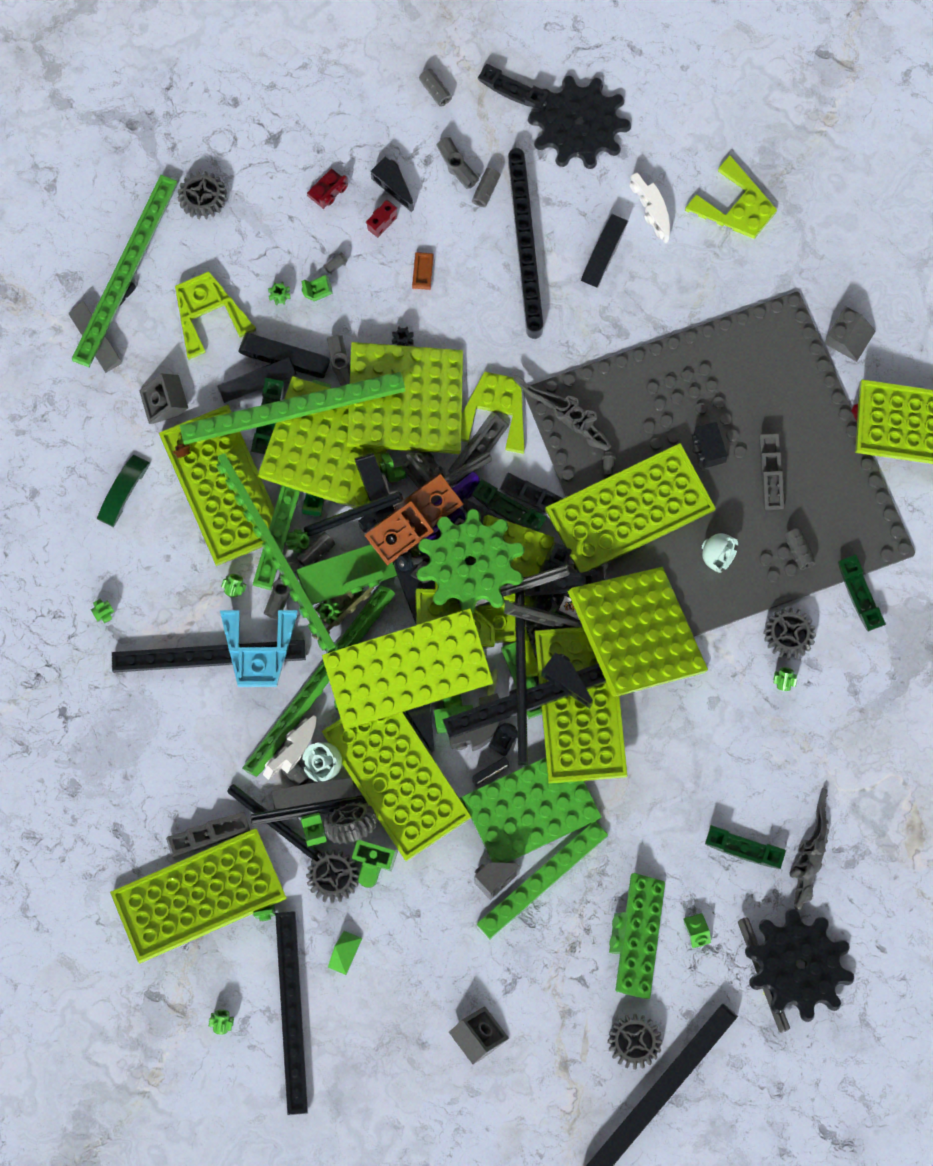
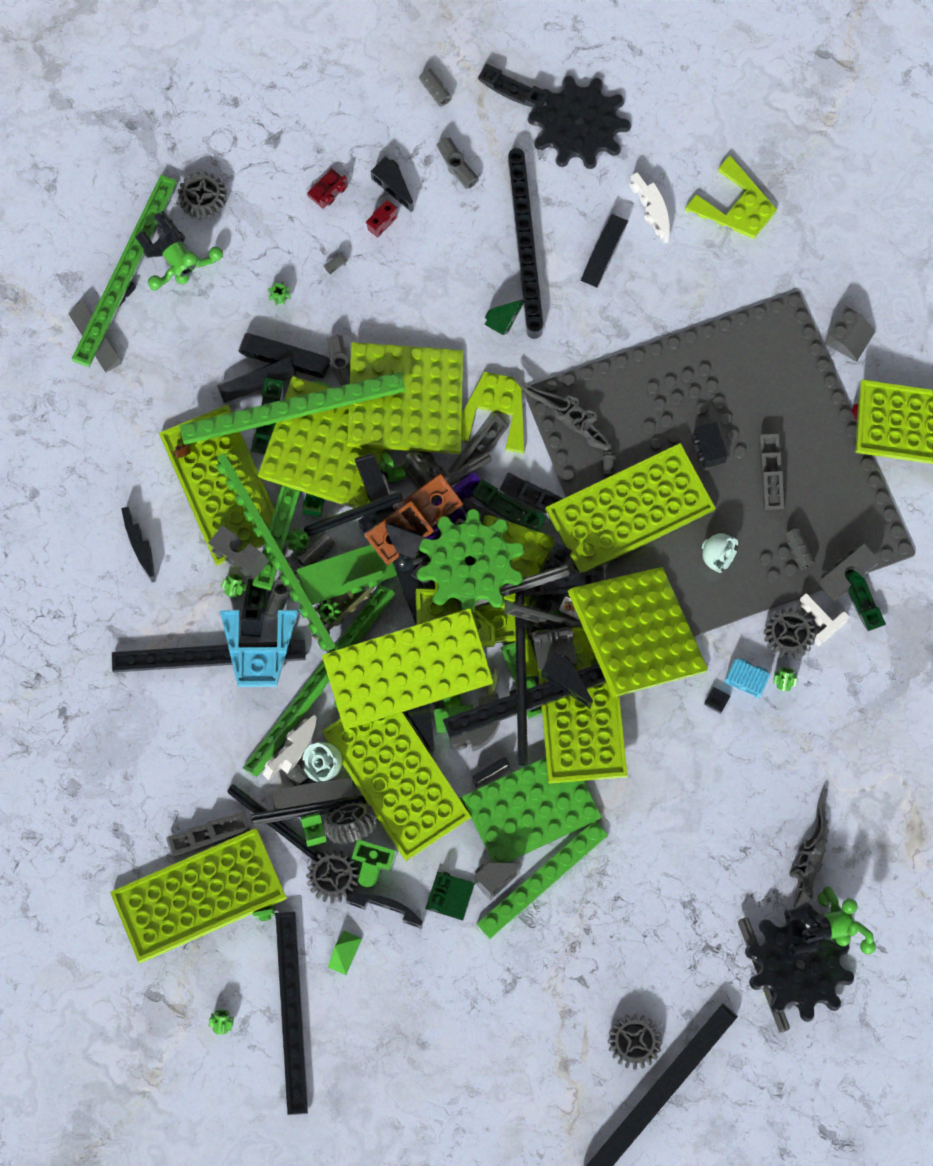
(102, 610): bright green gear -> none
(121, 490): dark green slope -> none
(141, 548): none -> black slope
(163, 398): dark grey slope -> none
(173, 250): none -> wheel
(200, 297): lime wing -> none
(226, 544): none -> dark grey arch
(253, 610): none -> black slope
(317, 288): bright green bracket -> none
(362, 900): none -> black slope
(399, 334): black gear -> none
(404, 539): none -> black slope
(422, 271): dark orange tile -> none
(450, 895): none -> dark green hinge
(478, 1035): dark grey slope -> none
(486, 187): dark grey axle -> none
(503, 316): none -> dark green slope
(503, 738): black bracket -> none
(552, 641): none -> dark grey hinge
(636, 936): bright green bracket -> none
(697, 930): bright green bracket -> none
(717, 700): none -> black tile
(744, 848): dark green slope -> none
(747, 677): none -> medium azure brick
(821, 619): none -> white bracket
(835, 925): none -> wheel
(860, 560): none -> dark grey arch

